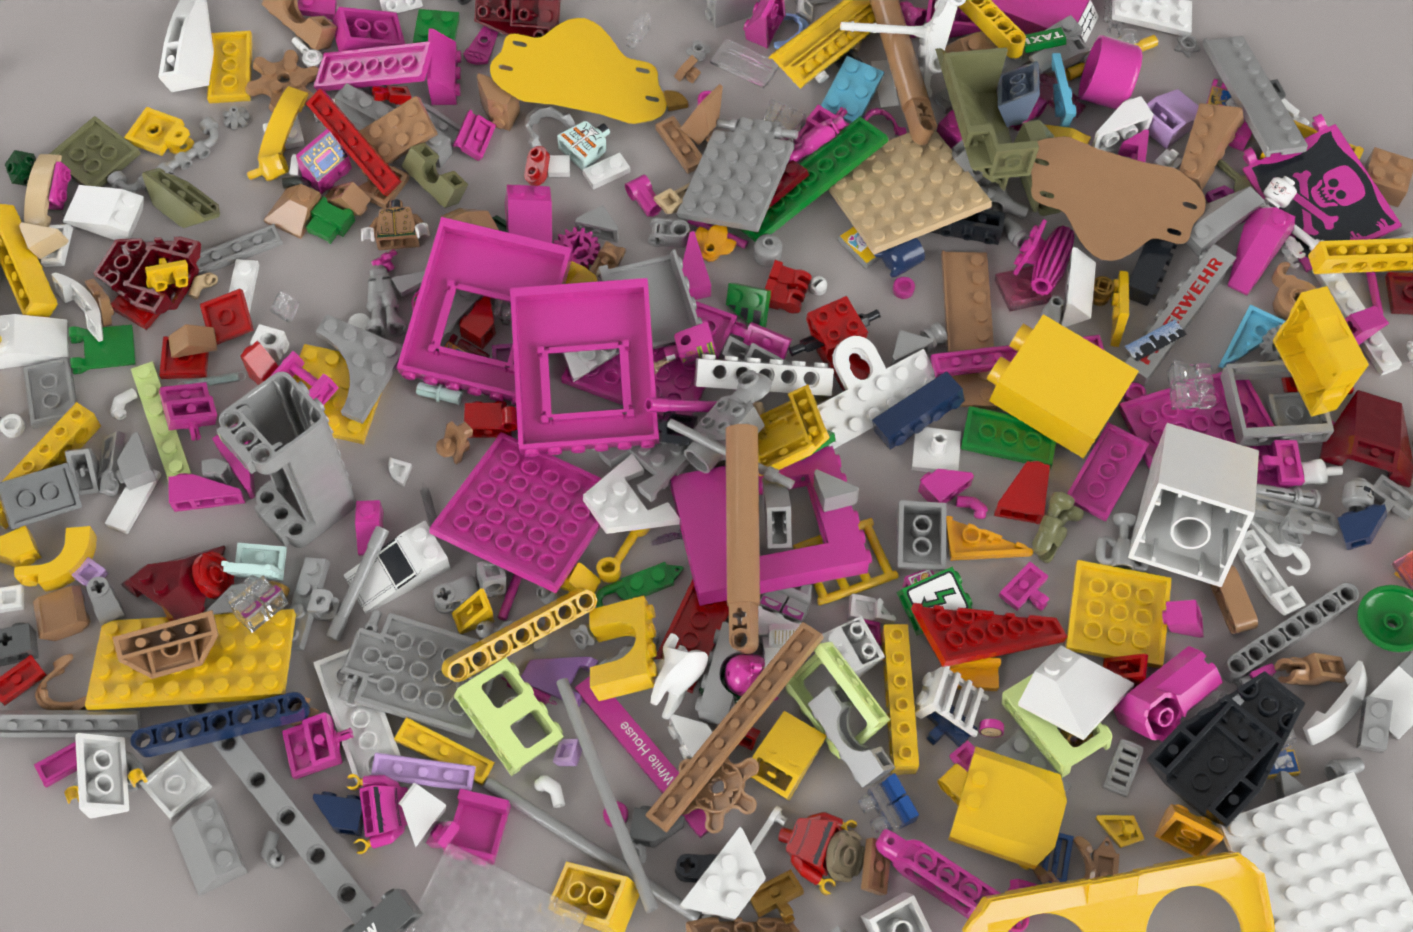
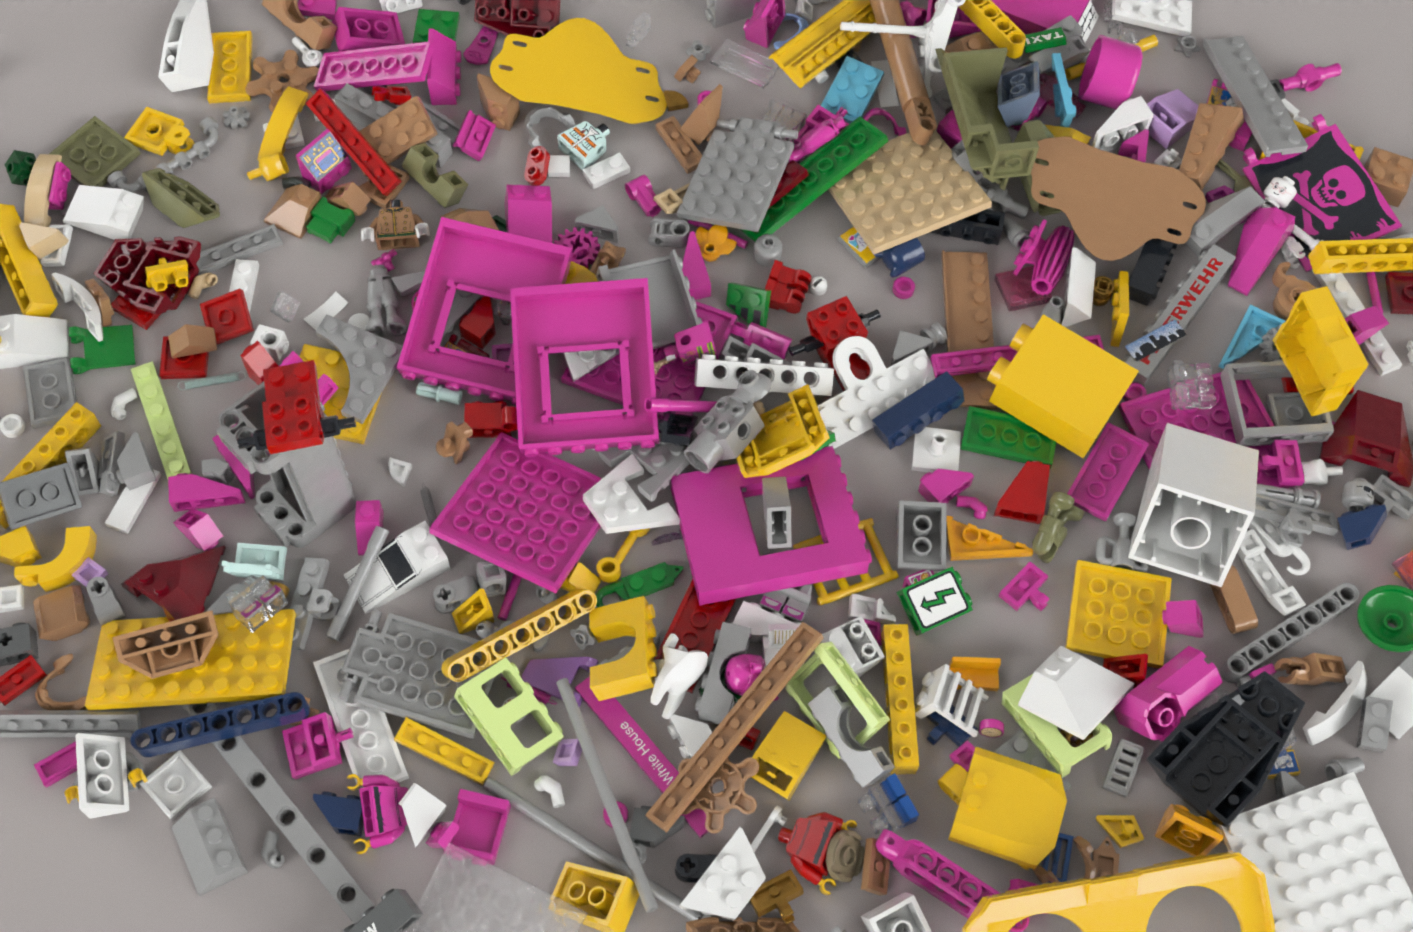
(188, 407): dark pink plate -> none
(199, 529): none -> slope
(210, 576): red tile -> none
(293, 411): none -> red piece
(294, 167): white tile -> none
(330, 307): none -> white sticker
(424, 772): lavender tile -> none
(742, 535): medium nougat piece -> none
(769, 473): light grey bar -> none
(834, 492): light grey slope -> none
(980, 634): red wing -> none
(1310, 77): none -> dark pink pin

